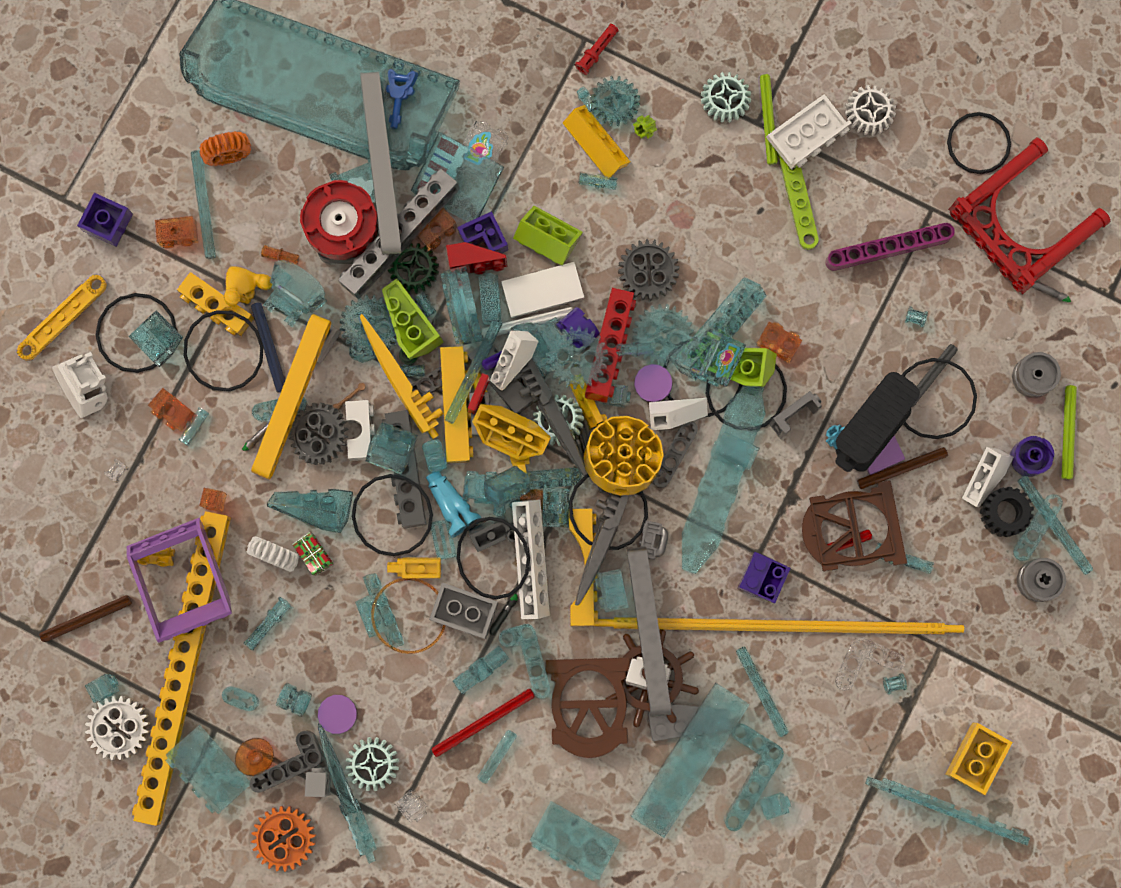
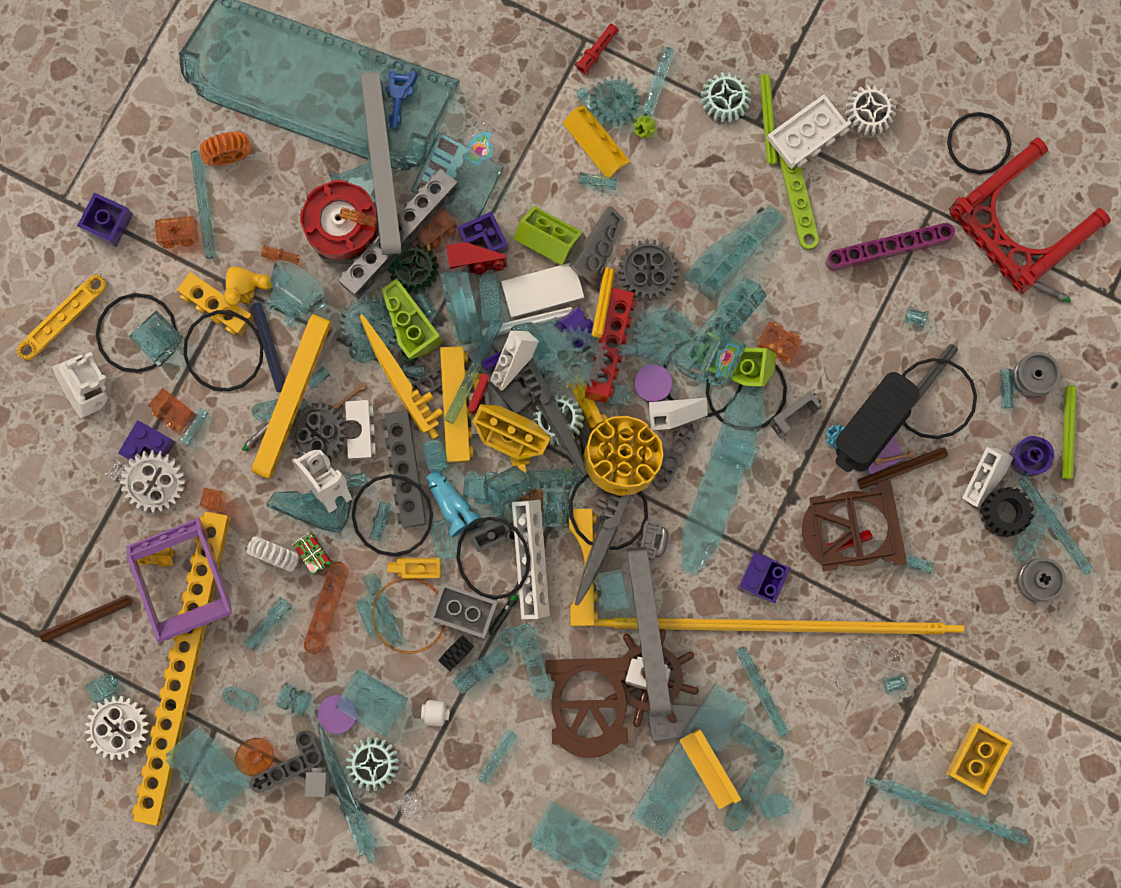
(145, 438): none -> dark purple brick
(168, 489): none -> white gear
(274, 823): orange gear -> none
(318, 377): none -> clear light blue pin
(327, 486): none -> white piece
(328, 617): none -> clear orange beam
(358, 217): none -> clear orange axle
(358, 476): none -> clear light blue bush
(372, 702): none -> clear light blue slope
(380, 521): none -> clear light blue pin
(391, 448): clear light blue slope -> none
(435, 713): none -> white head
(456, 653): none -> black tyre
(483, 722): red axle -> none
(597, 247): none -> flat silver wing
(603, 302): none -> yellow axle
(658, 81): none -> clear light blue axle
(709, 769): none -> yellow panel
(731, 252): none -> clear light blue wedge
(878, 461): none -> medium nougat hinge
(1006, 388): none -> clear light blue pin

